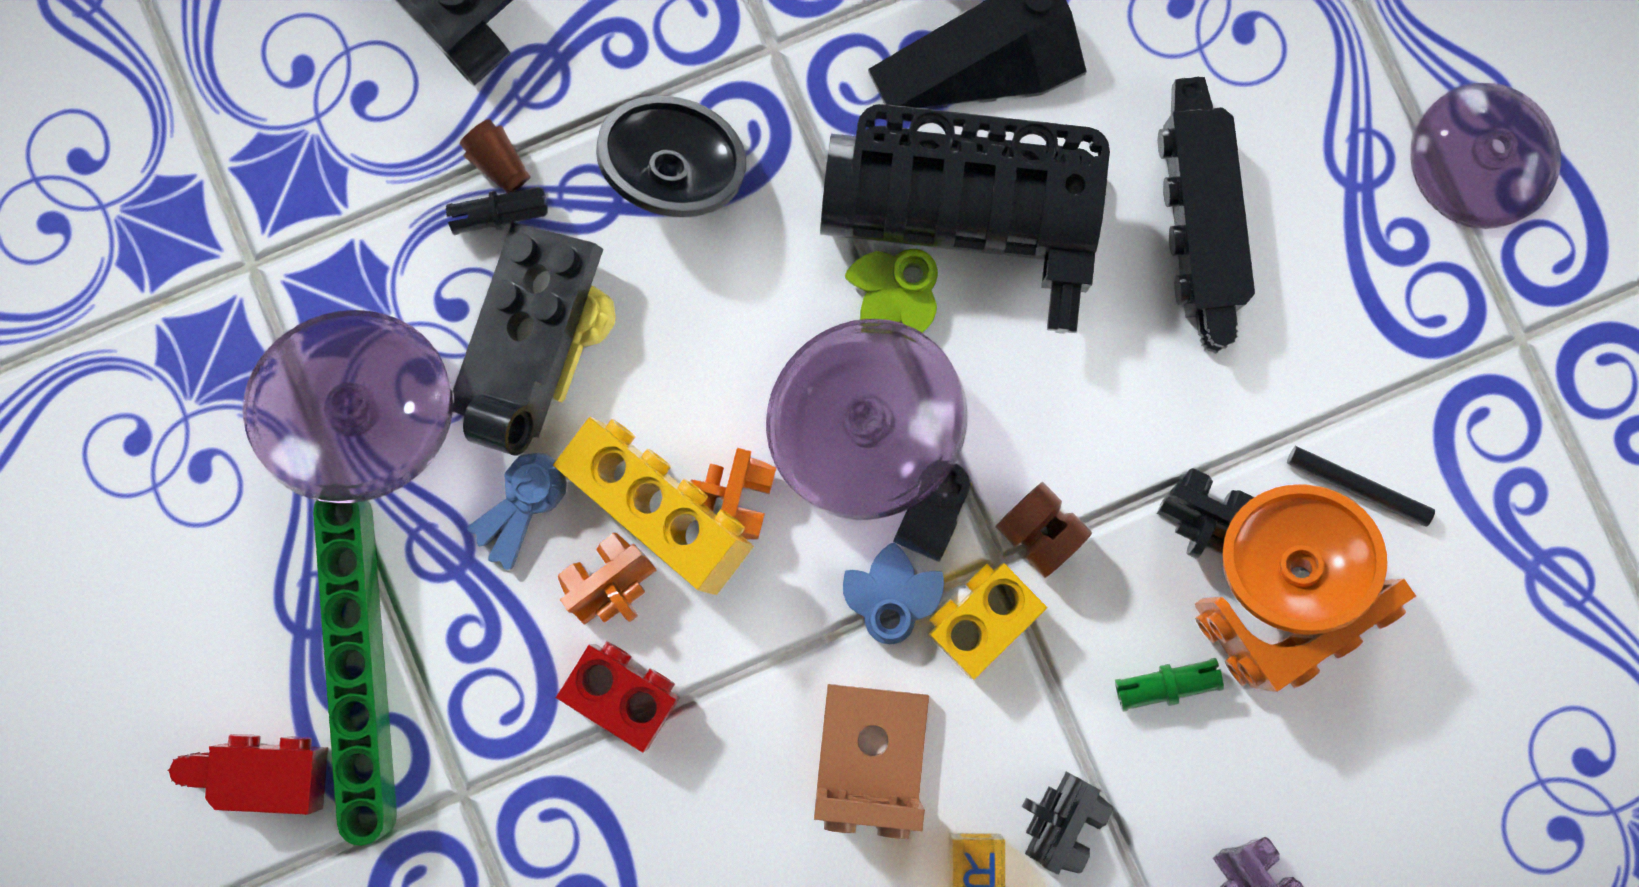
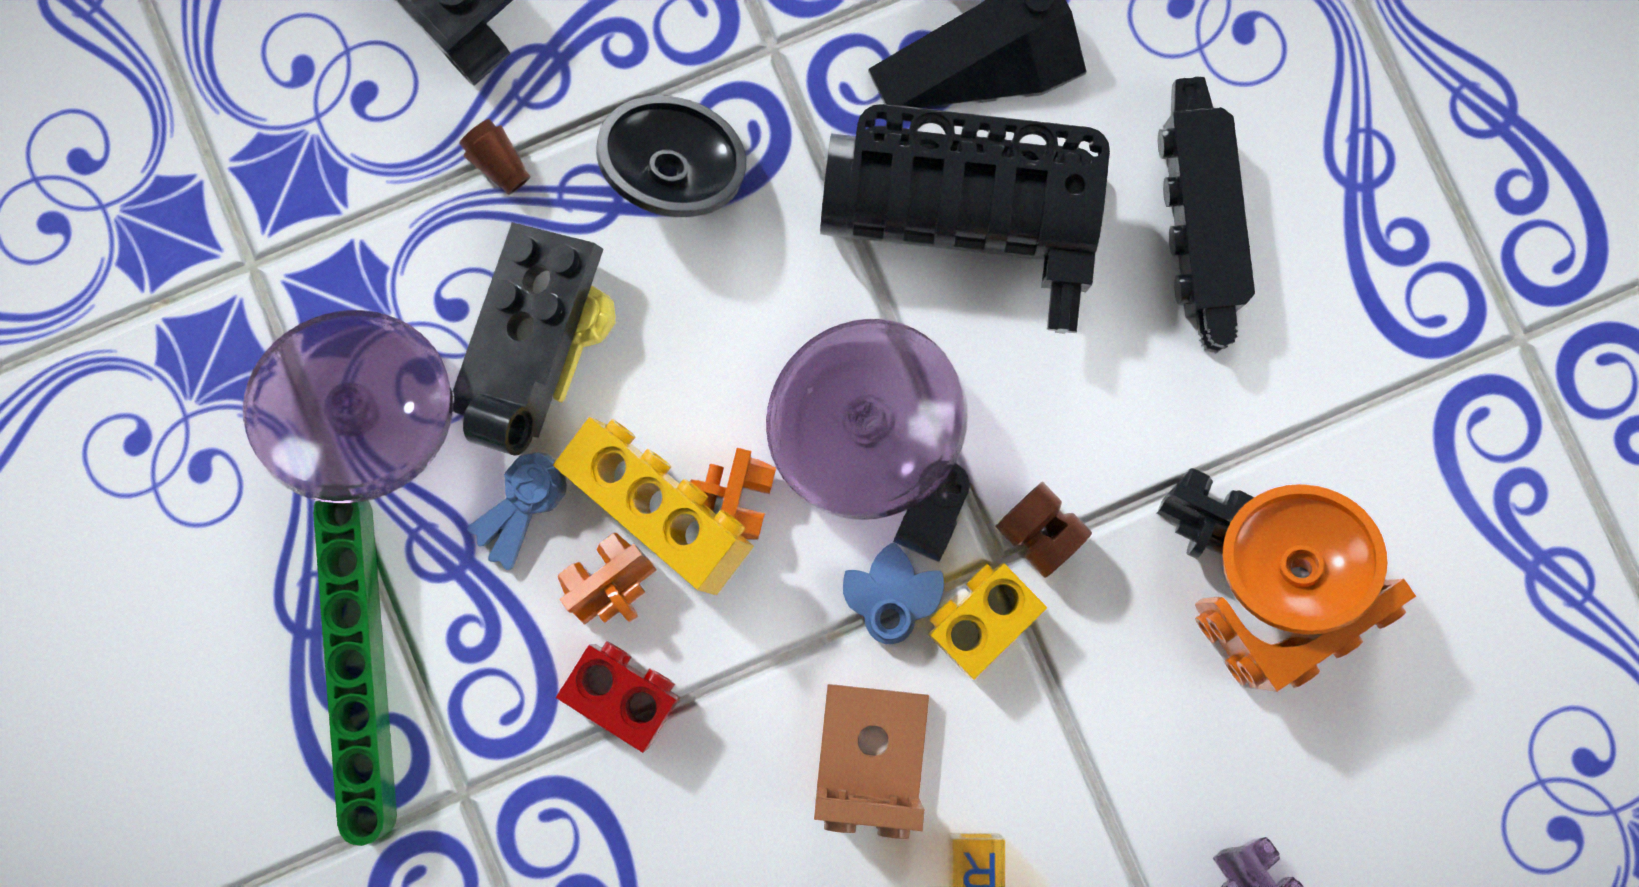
(257, 775): red hinge -> none
(497, 210): black axle -> none
(889, 293): lime plate -> none
(1060, 820): black hips -> none
(1169, 684): green pin -> none
(1361, 486): black bar -> none
(1462, 170): clear purple dish -> none

